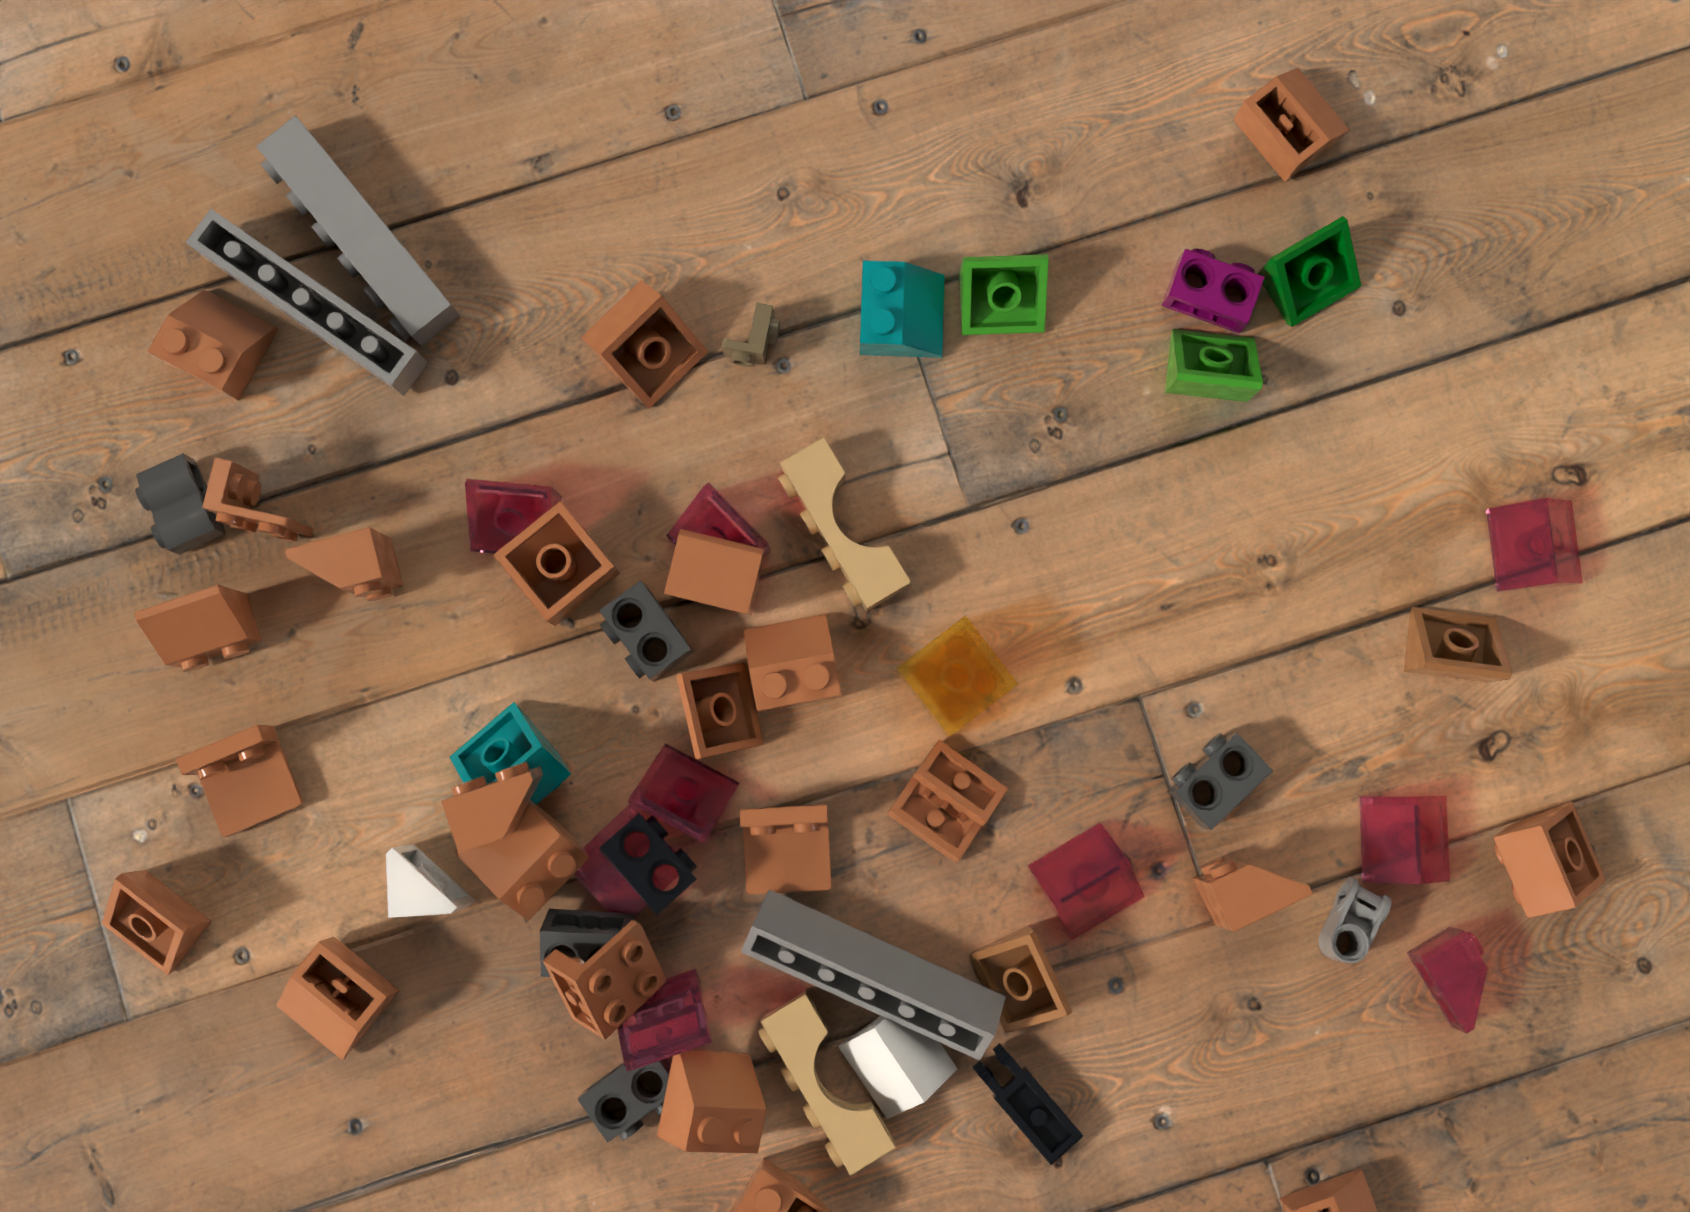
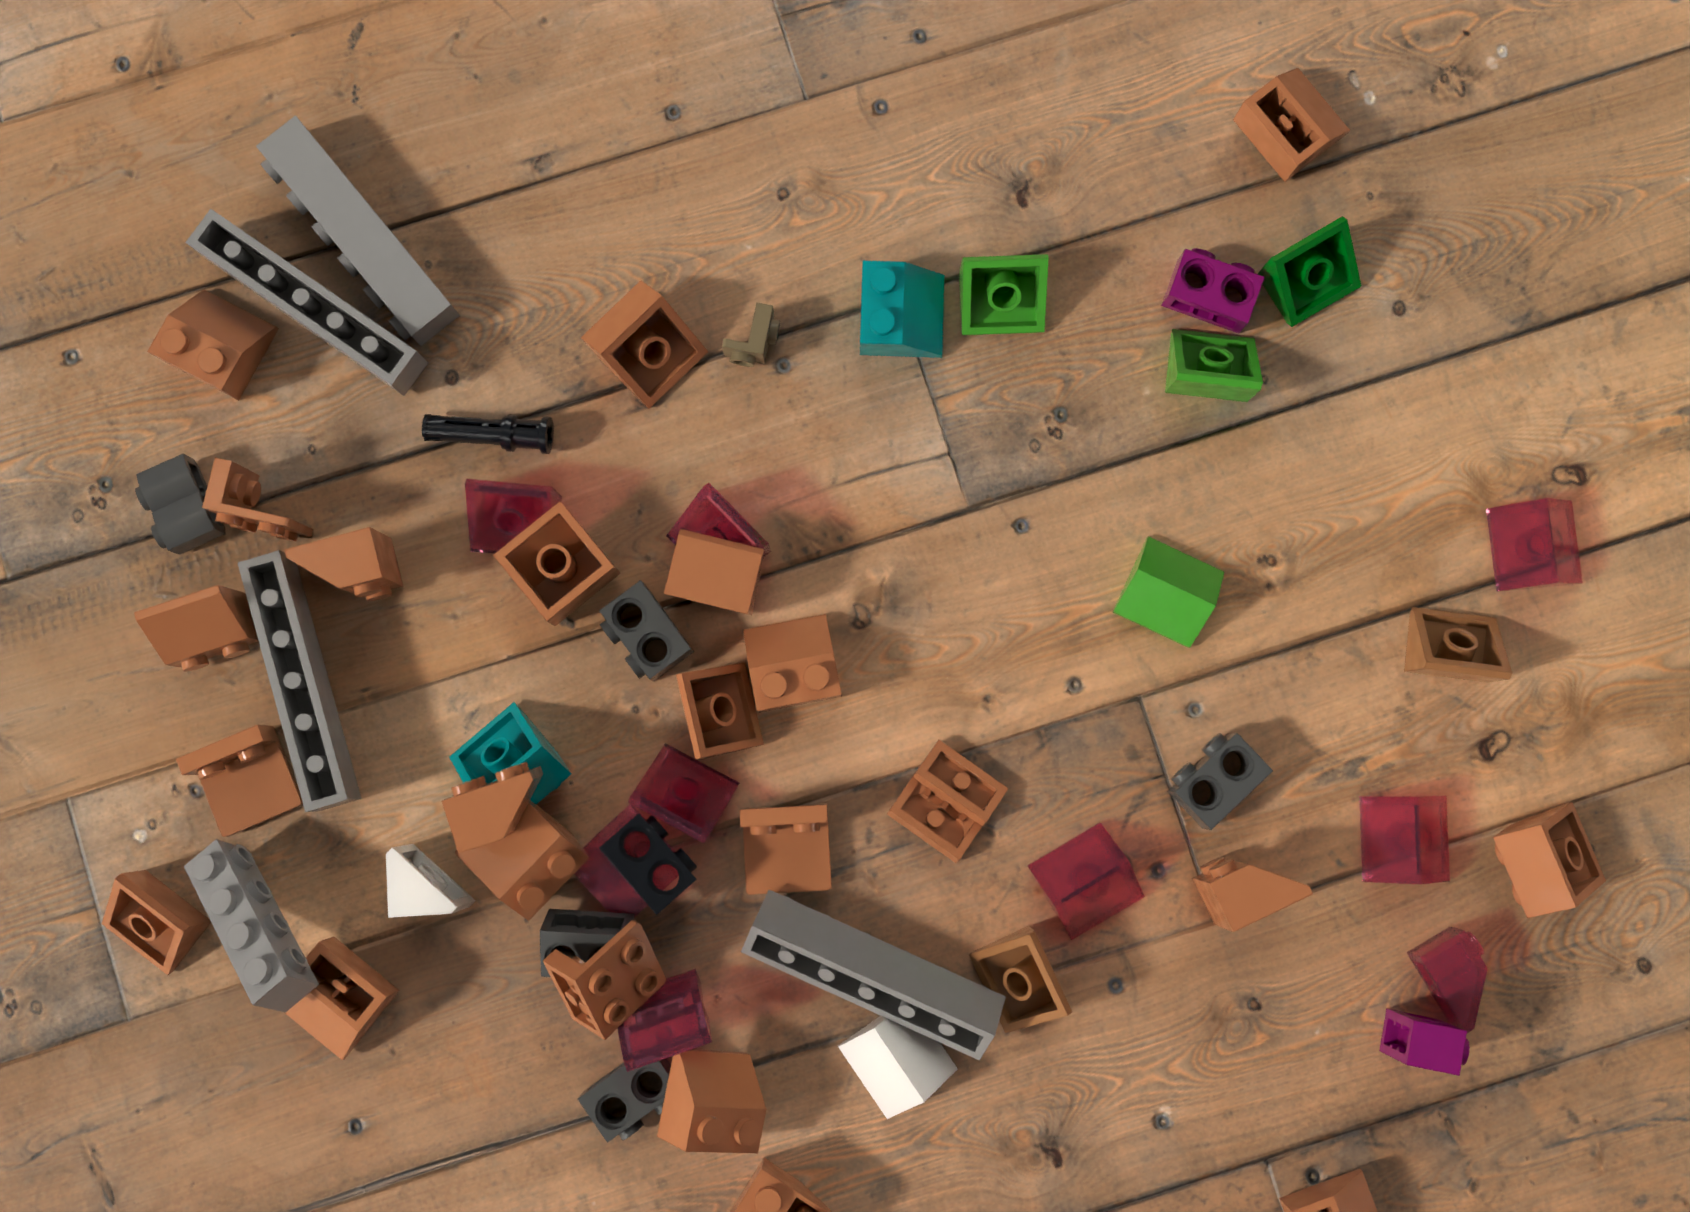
(251, 926): none -> light grey brick
(299, 681): none -> light grey brick
(507, 432): none -> black pin
(854, 1129): tan arch -> none
(870, 571): tan arch -> none
(956, 676): clear yellow brick -> none
(1031, 1108): black hinge -> none
(1169, 592): none -> bright green slope
(1355, 919): light grey piece -> none
(1424, 1042): none -> magenta brick

